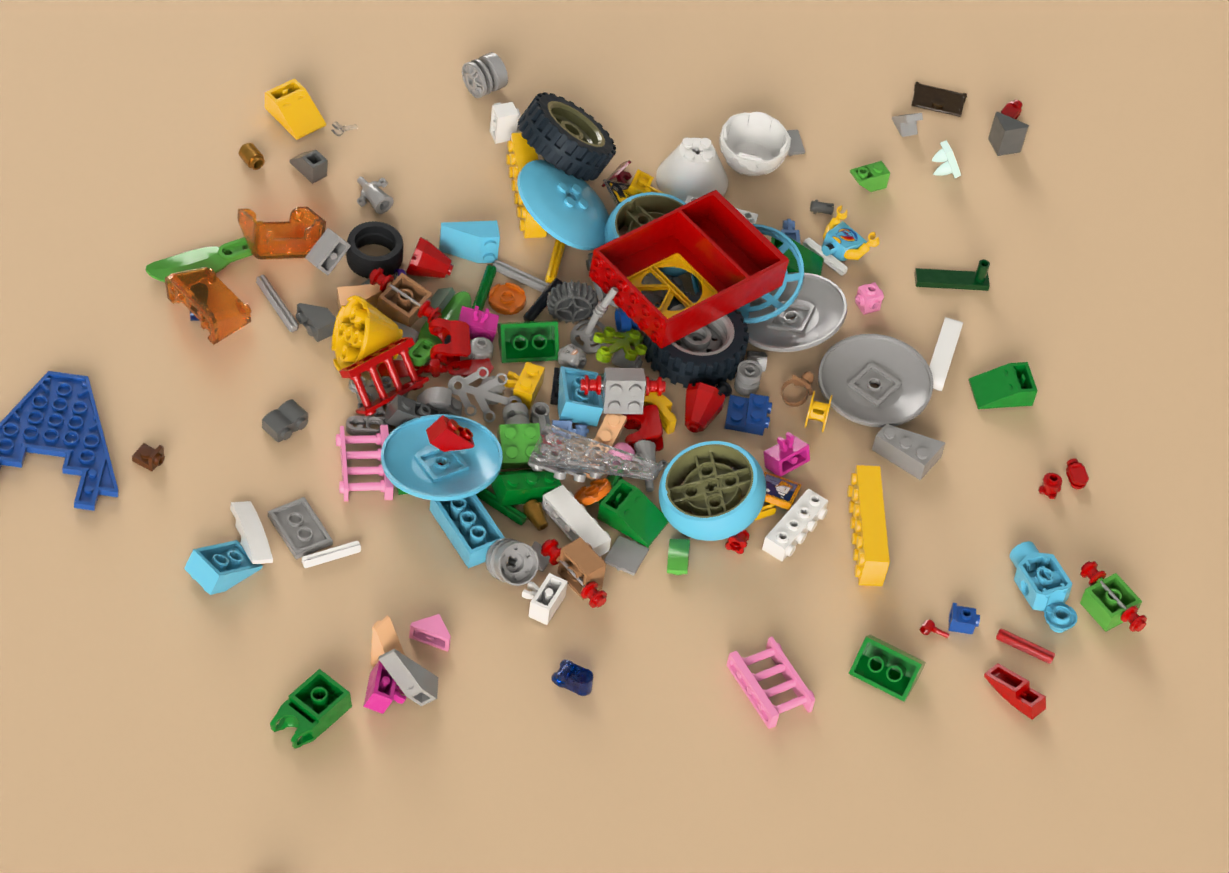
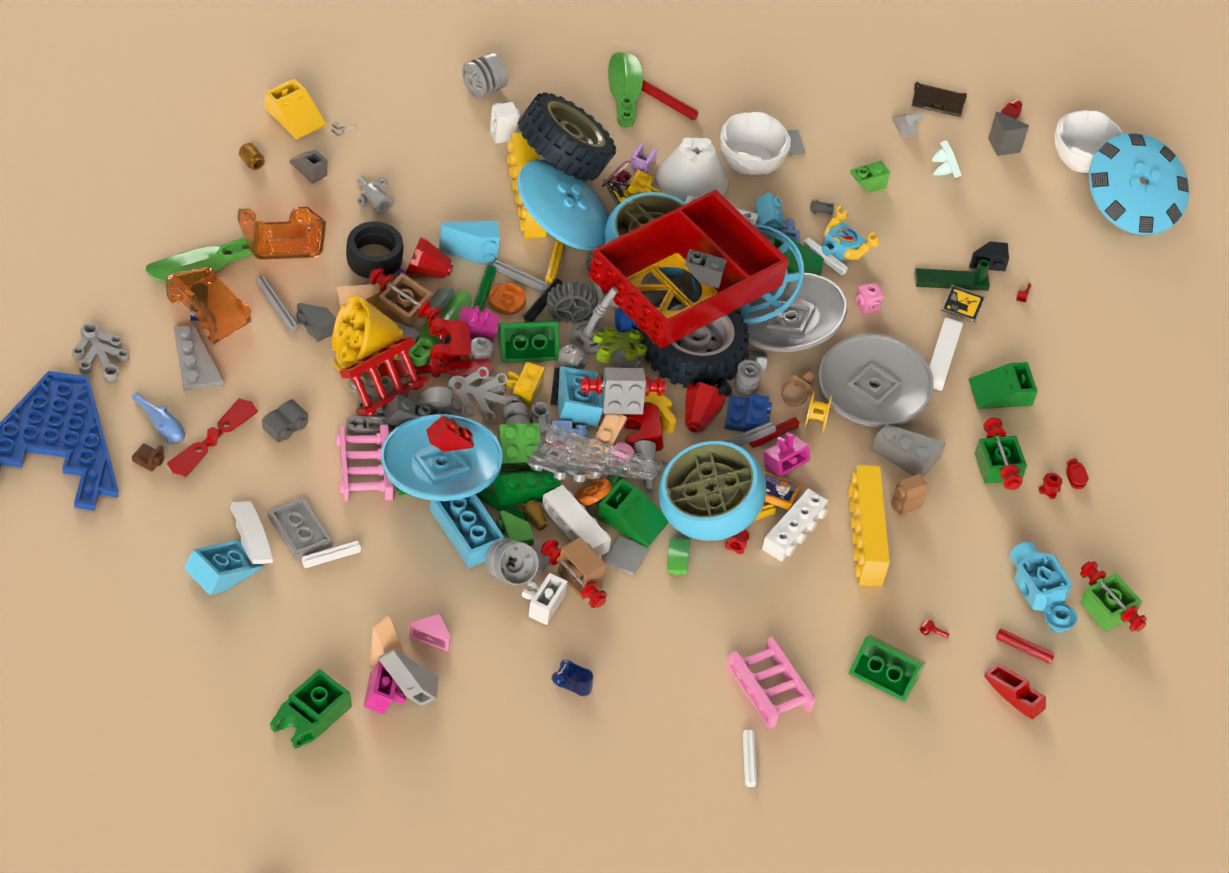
(91, 333): none -> light grey plant
(163, 420): none -> medium blue piece
(195, 362): none -> light grey wing
(235, 416): none -> red piece
(328, 251): light grey brick -> none
(515, 528): none -> bright green slope
(625, 84): none -> bright green plant
(643, 161): none -> lavender window
(669, 100): none -> red axle
(706, 267): none -> dark grey slope
(749, 751): none -> white axle
(753, 434): none -> light grey axle
(770, 211): none -> medium azure brick
(781, 429): none -> red axle
(909, 494): none -> medium nougat brick
(963, 303): none -> piece
(963, 619): blue brick -> none
(994, 252): none -> black slope
(1000, 456): none -> green brick
(1022, 295): none -> red hand
(1081, 135): none -> white piece
(1122, 196): none -> medium azure dish

